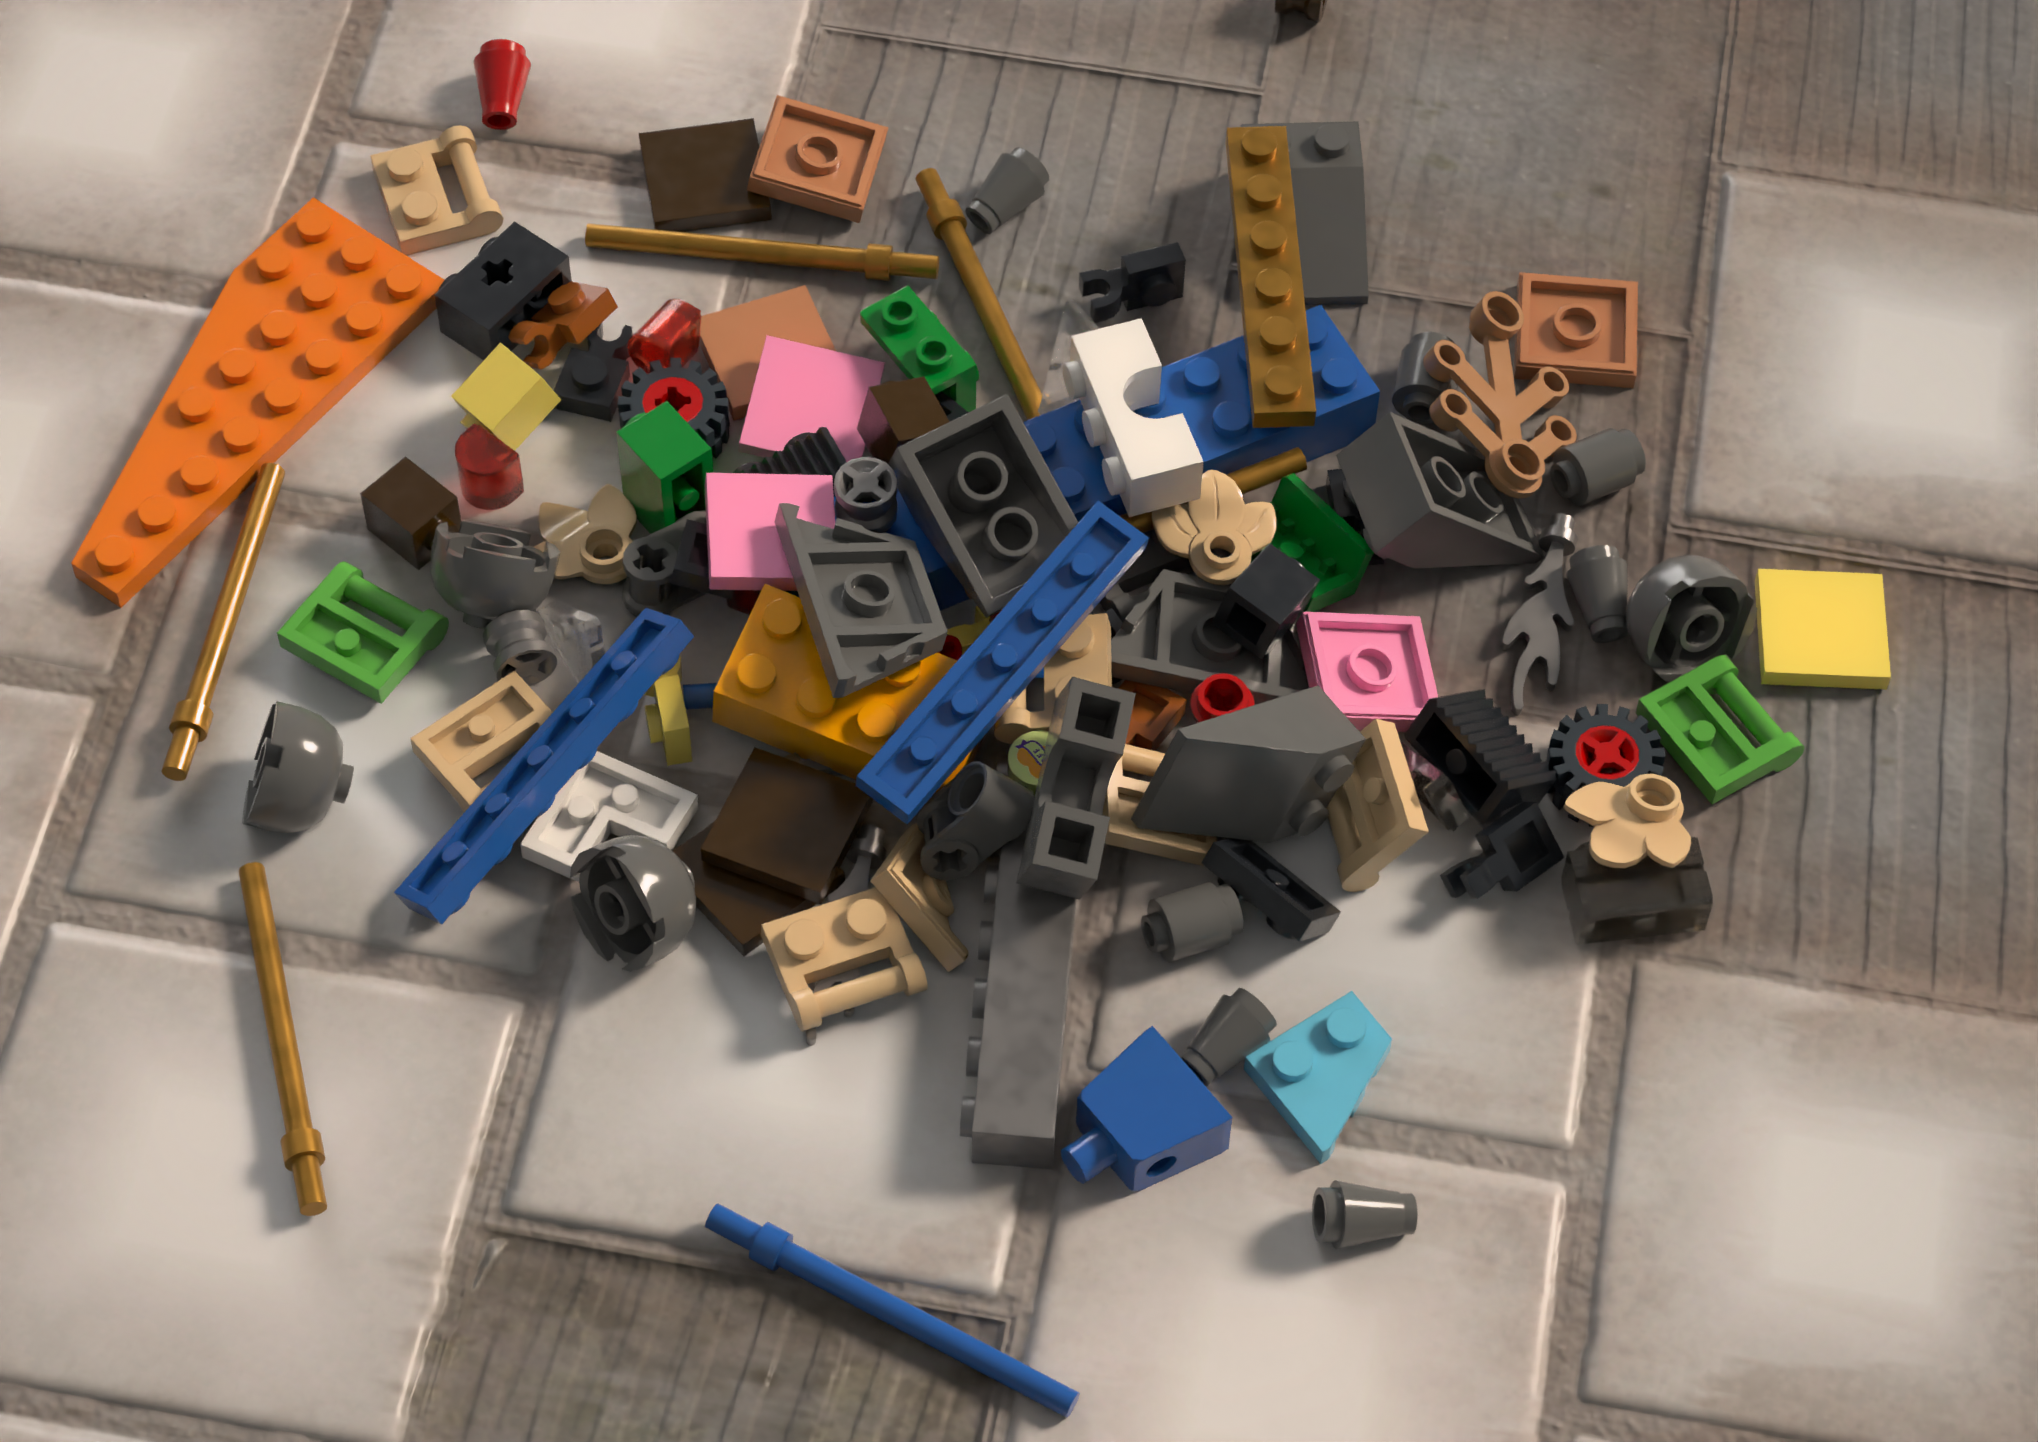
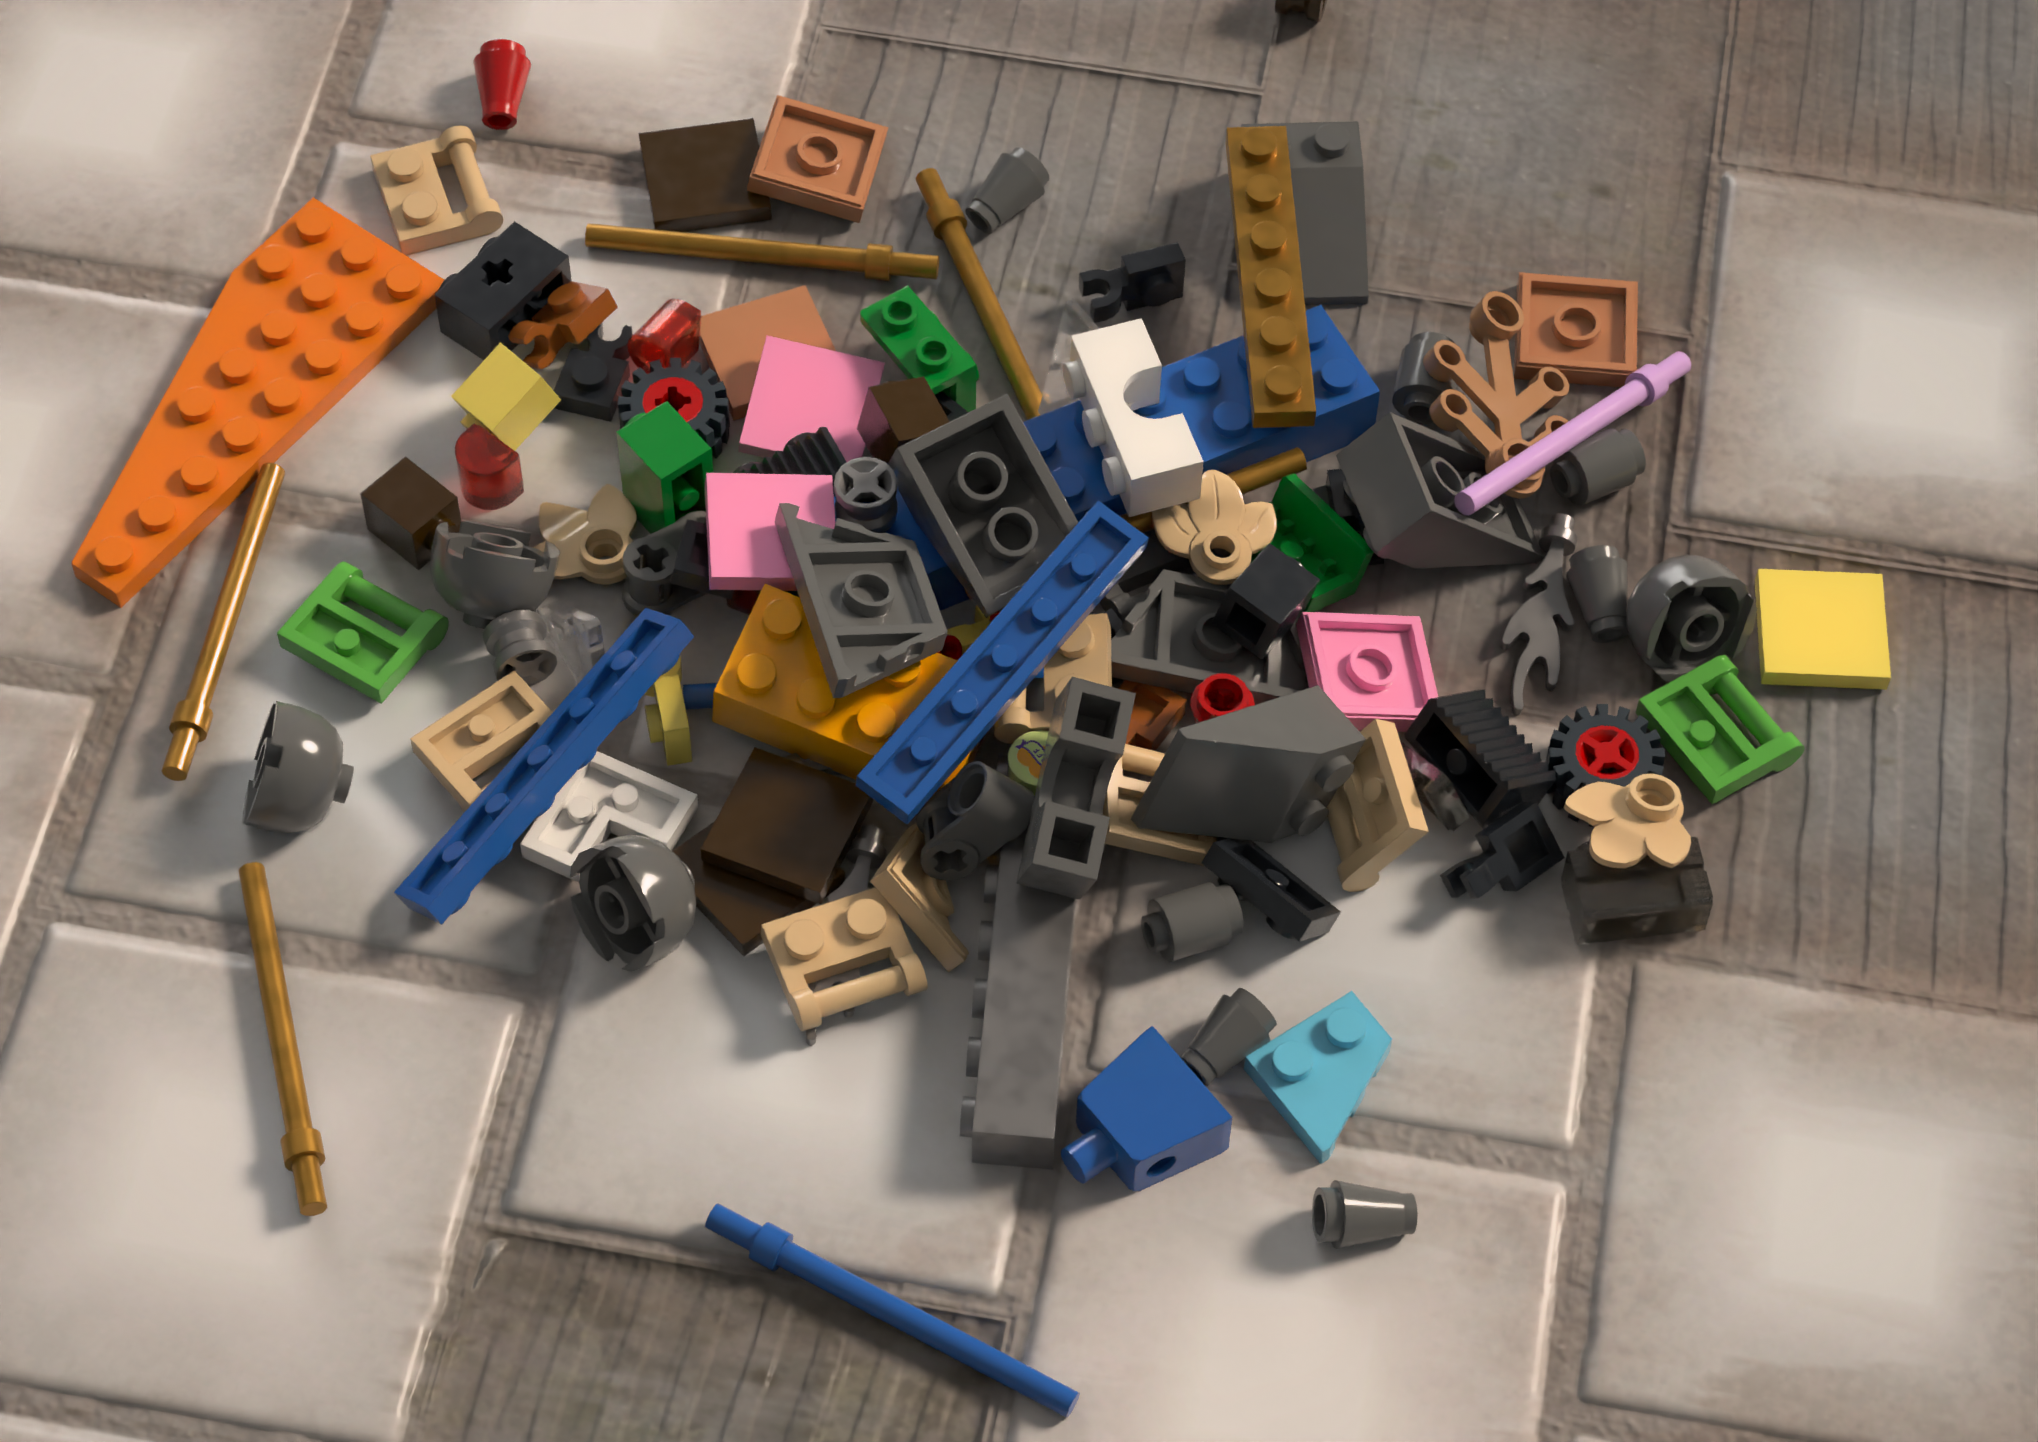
(1640, 389): none -> lavender bar

